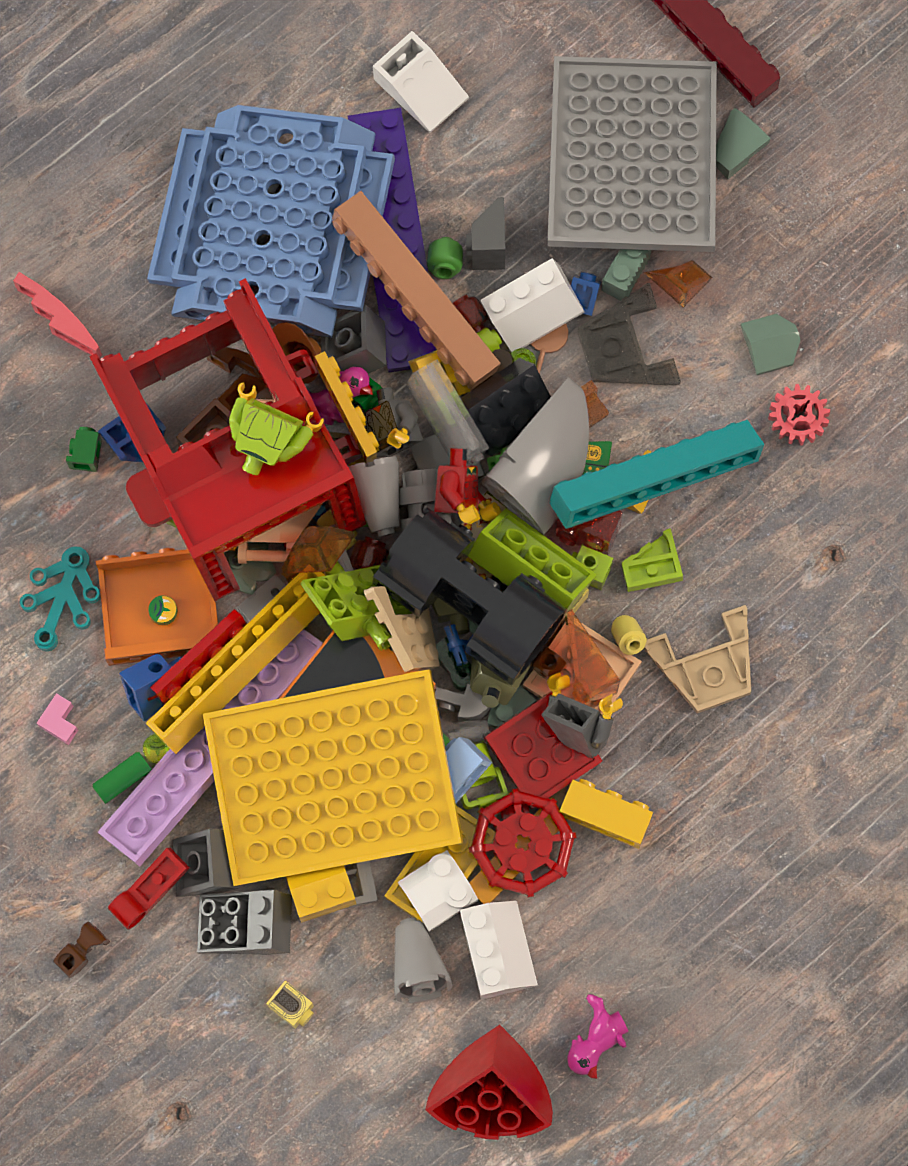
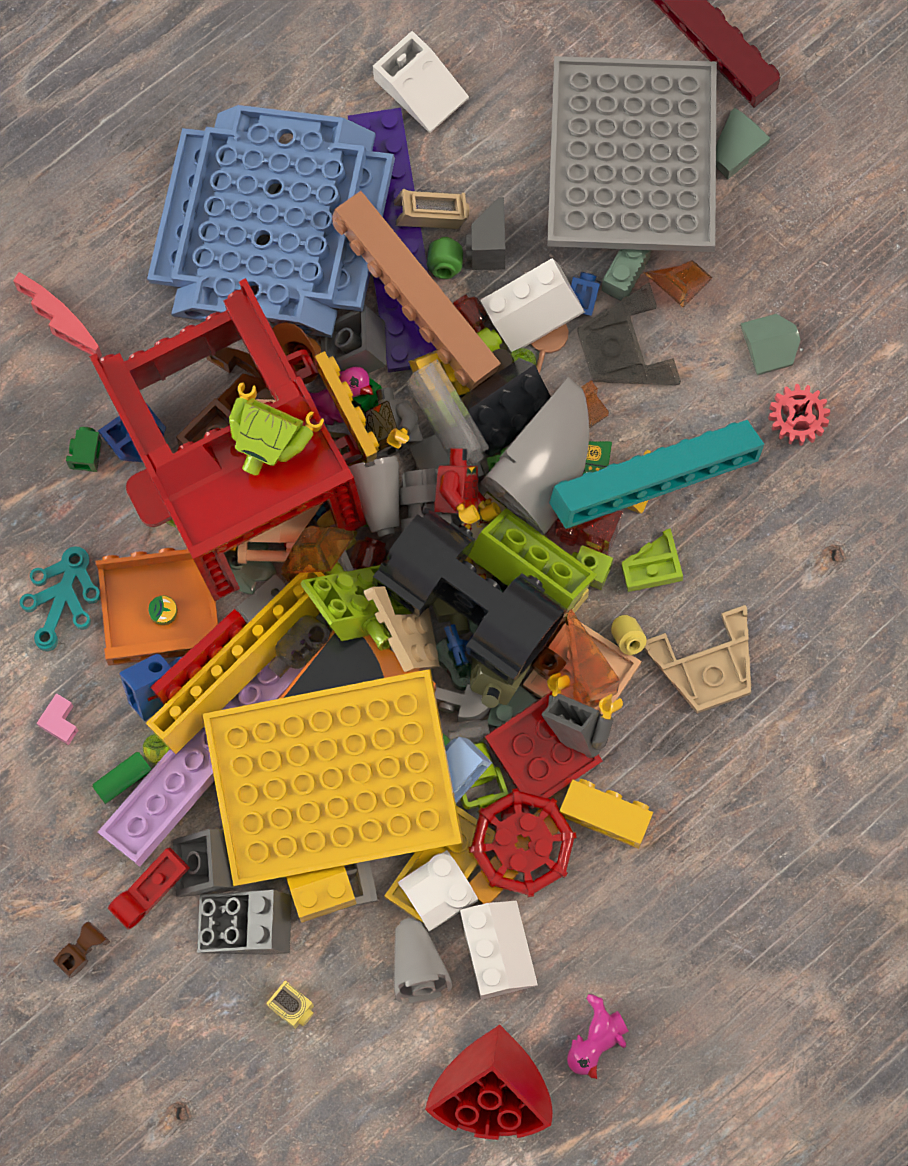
(303, 652): none -> clear smoke piece
(432, 209): none -> tan window

